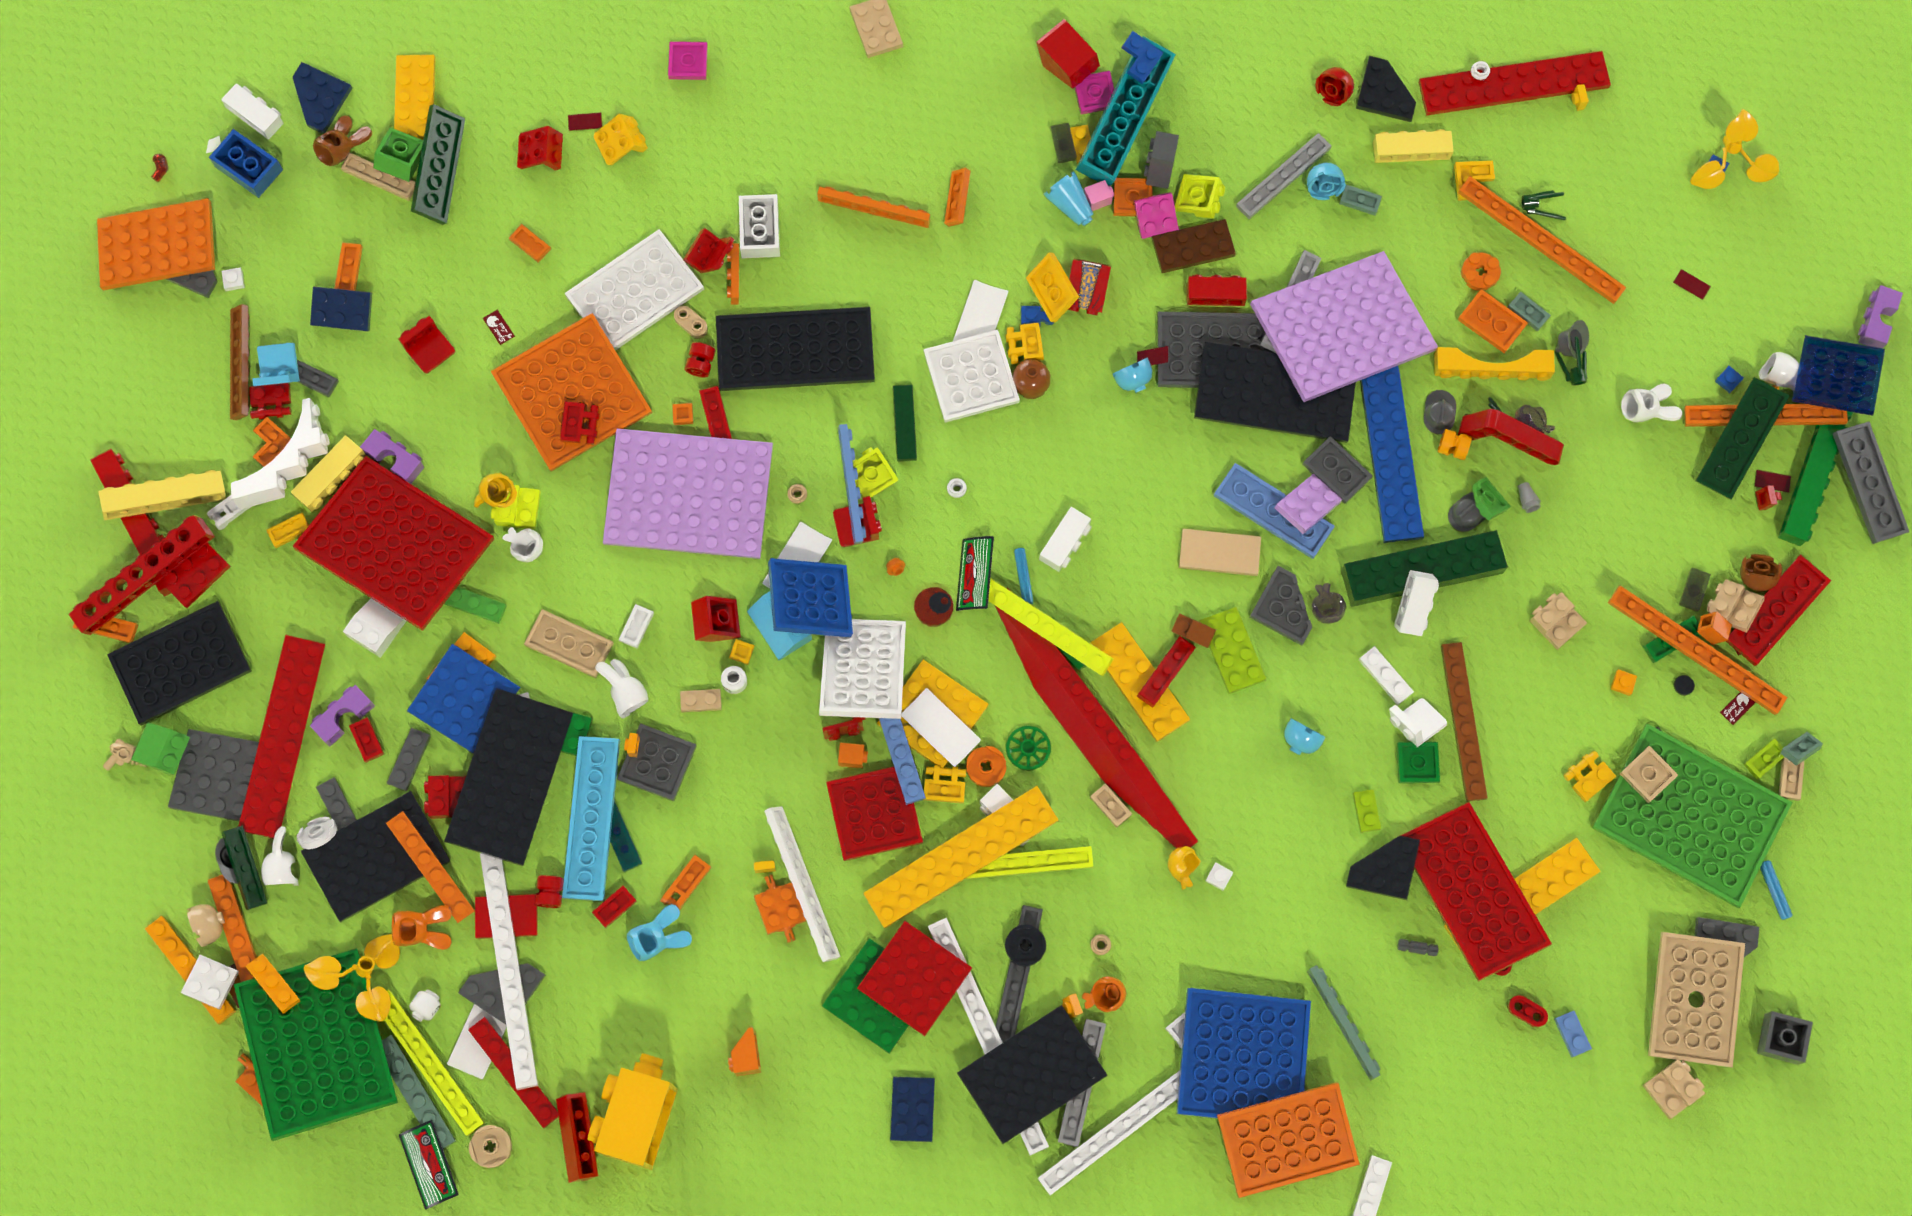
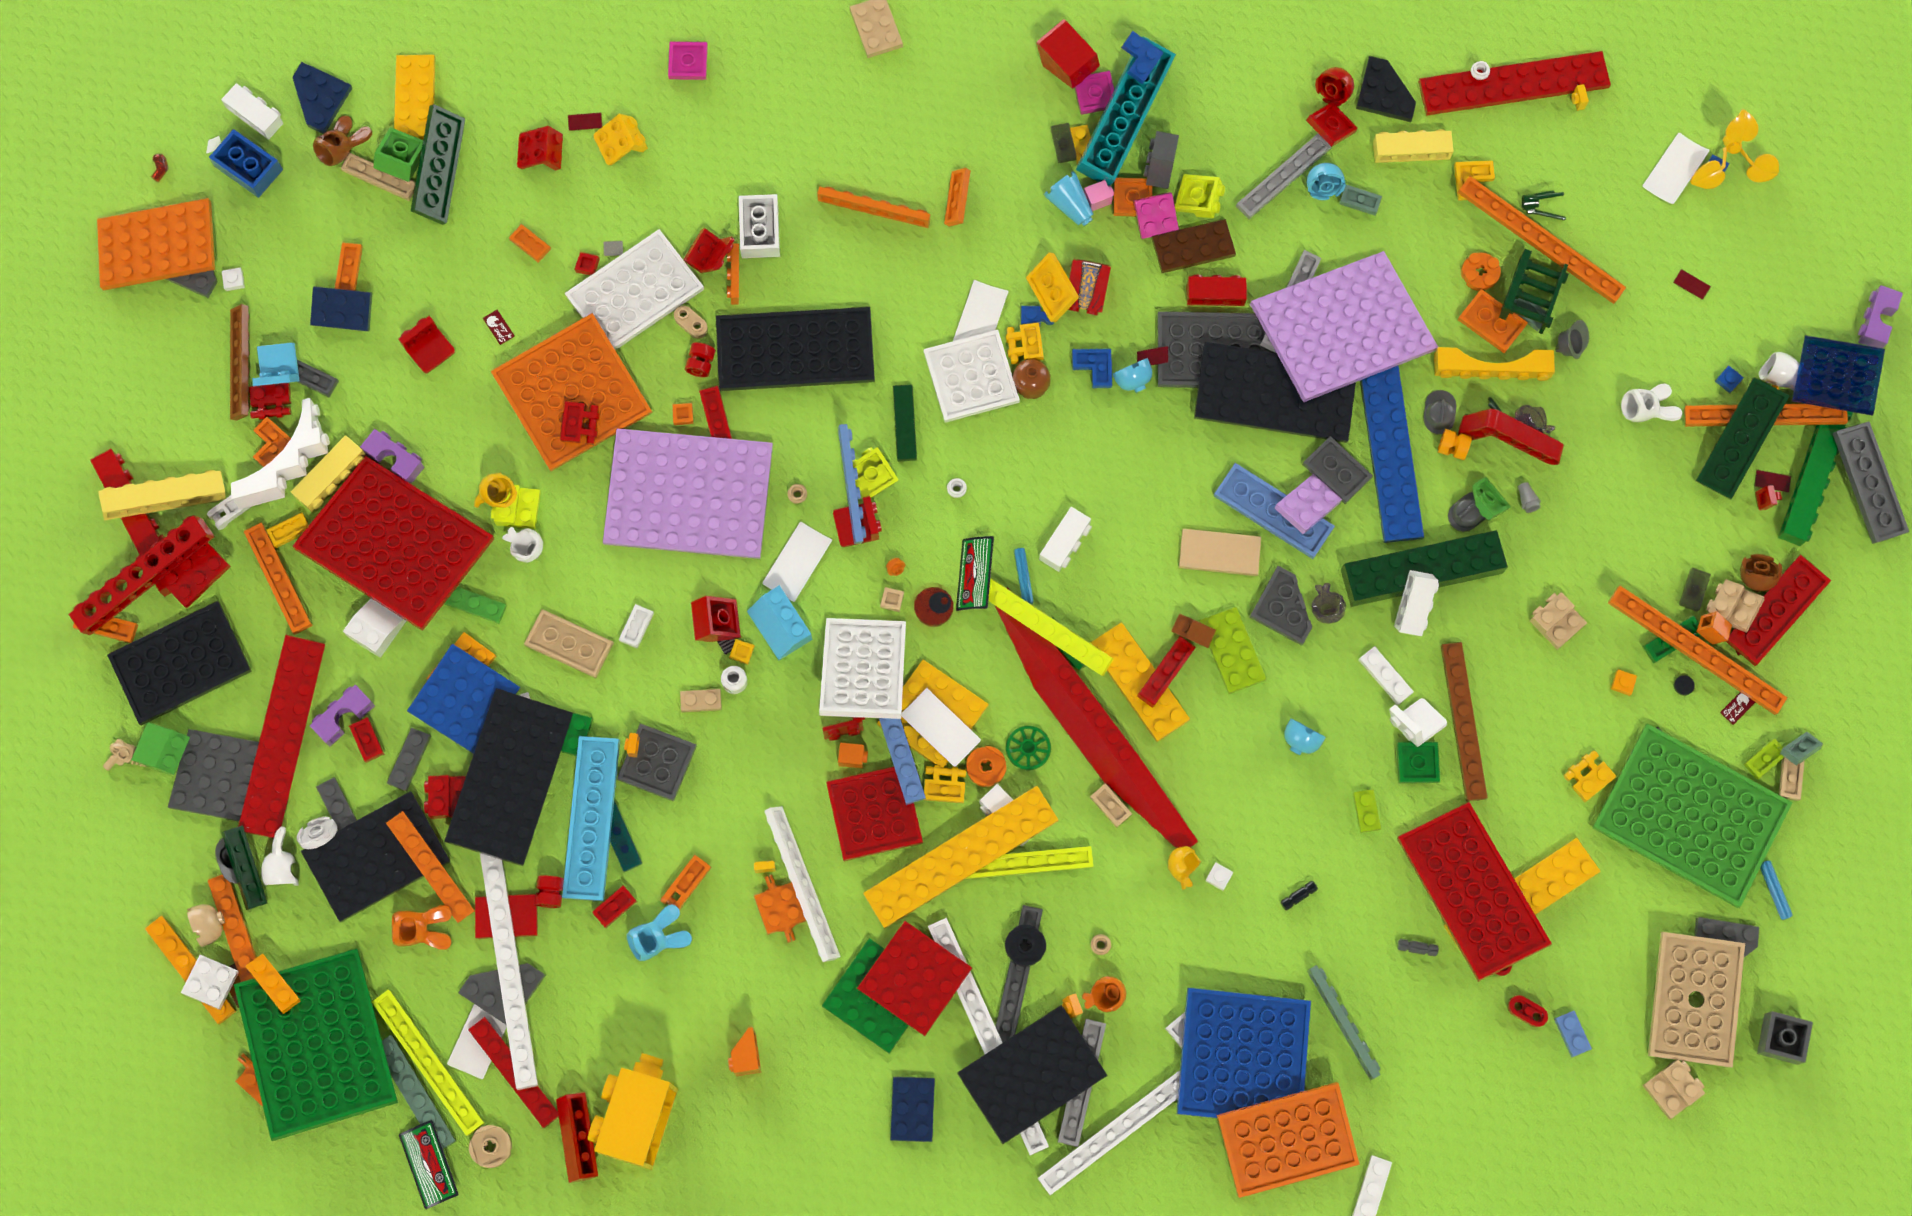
(277, 578): none -> orange plate
(373, 1003): yellow plant -> none
(424, 1005): white head -> none
(587, 264): none -> red plate
(613, 248): none -> clear smoke sticker
(626, 690): white piece -> none
(726, 645): none -> sticker
(810, 598): blue plate -> none
(892, 599): none -> tan plate
(1096, 360): none -> blue plate
(1299, 895): none -> black axle
(1331, 124): none -> red plate
(1387, 869): black plate -> none
(1515, 292): none -> dark green fence
(1578, 374): dark green plant -> none
(1648, 774): tan plate -> none
(1675, 168): none -> white sticker

